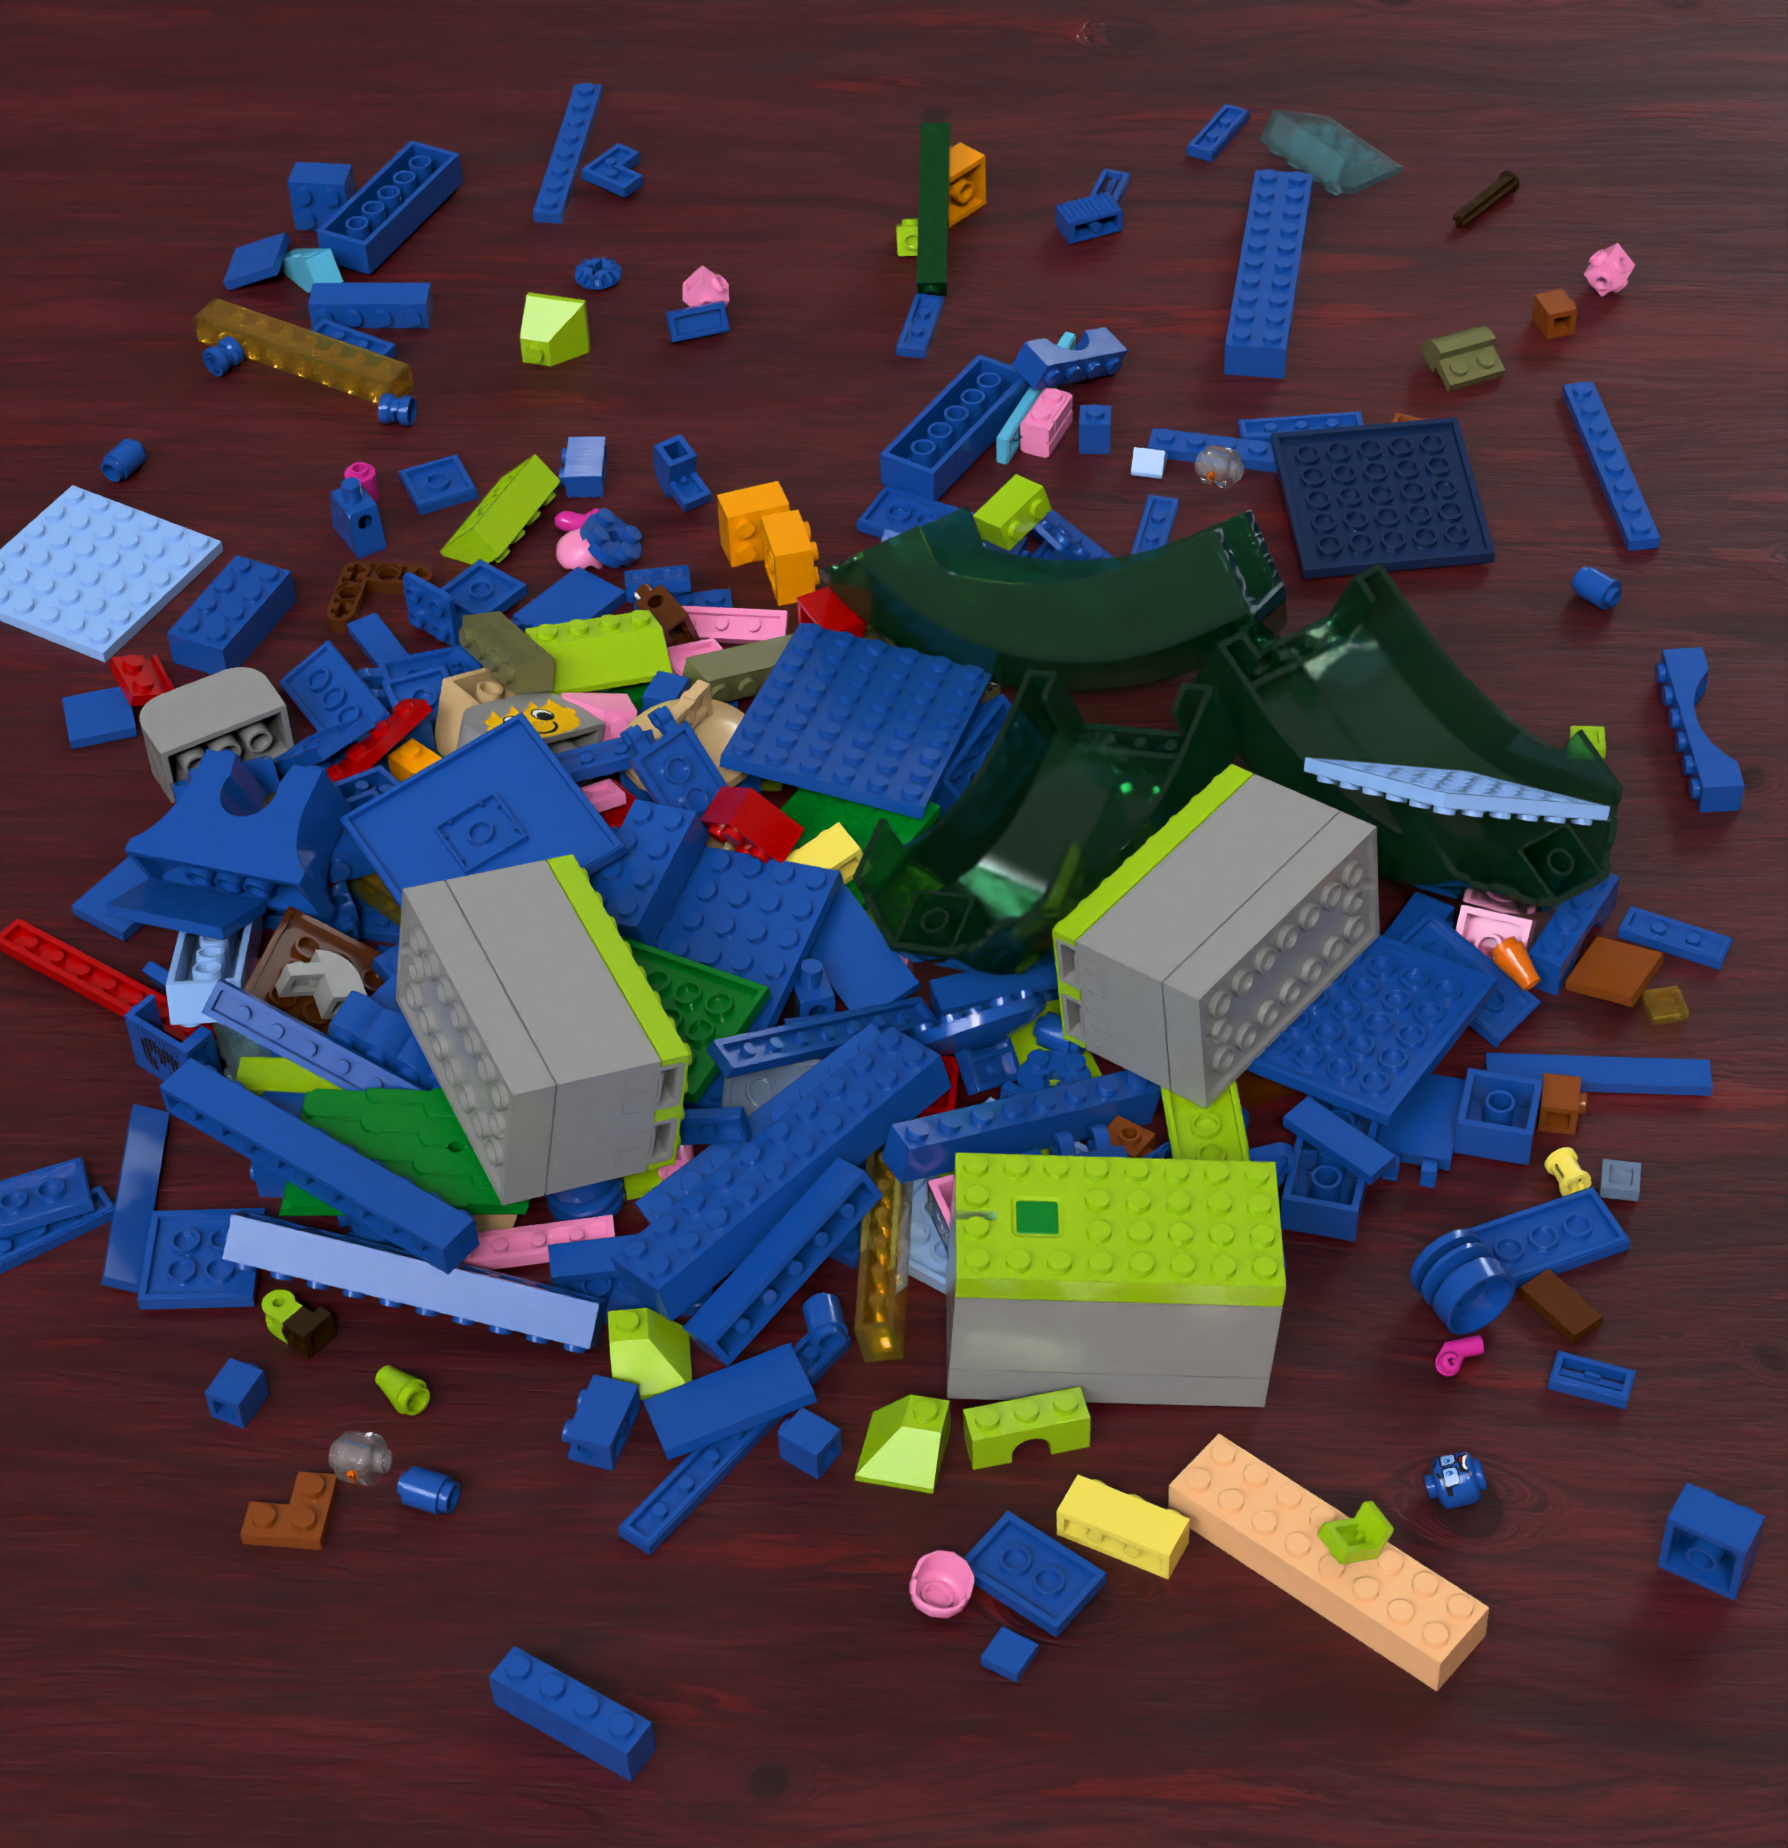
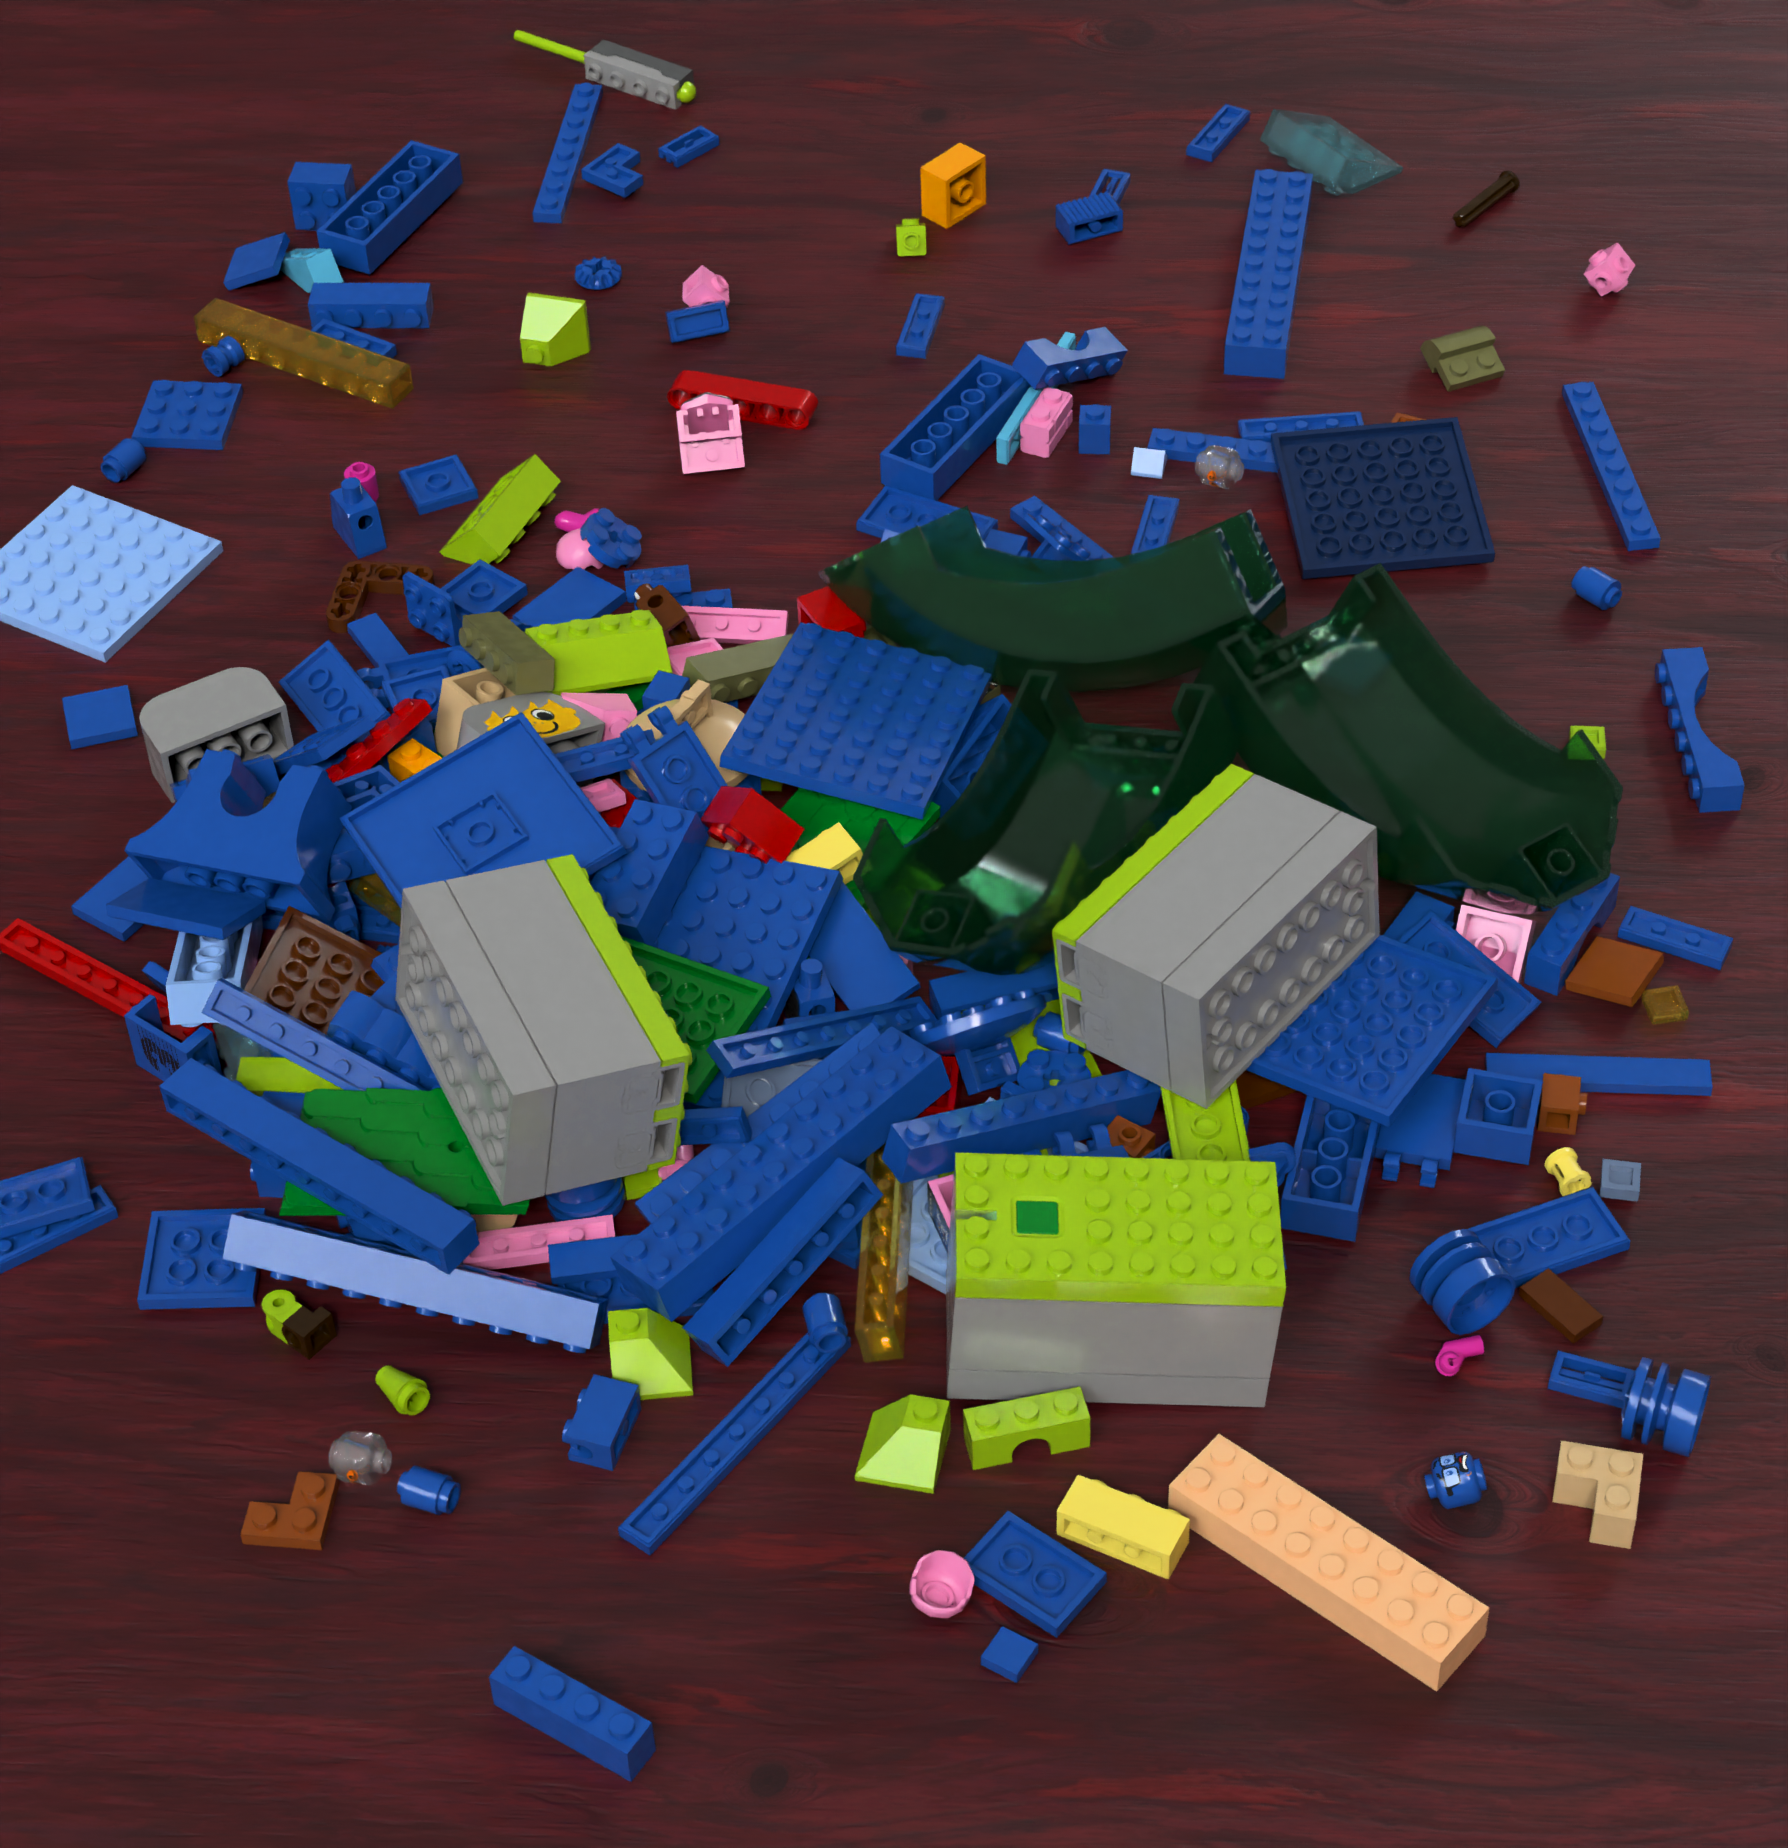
(135, 1198): blue tile -> none
(140, 678): red plate -> none
(188, 414): none -> blue plate
(232, 616): blue brick -> none
(237, 1393): blue brick -> none
(325, 977): light grey brick -> none
(397, 409): blue wheel -> none
(584, 467): brick -> none
(626, 70): none -> piece
(676, 473): blue brick -> none
(689, 146): none -> blue tile
(709, 434): none -> bright pink piece
(729, 1401): blue tile -> none
(741, 520): light orange brick -> none
(756, 400): none -> red beam
(789, 556): light orange brick -> none
(809, 1442): blue brick -> none
(934, 209): dark green brick -> none
(1012, 512): lime brick -> none
(1339, 1140): blue tile -> none
(1357, 1537): lime bracket -> none
(1456, 790): light blue plate -> none
(1516, 963): orange cone -> none
(1554, 313): dark orange brick -> none
(1603, 1482): none -> tan brick
(1665, 1406): none -> blue wheel
(1711, 1541): blue brick -> none

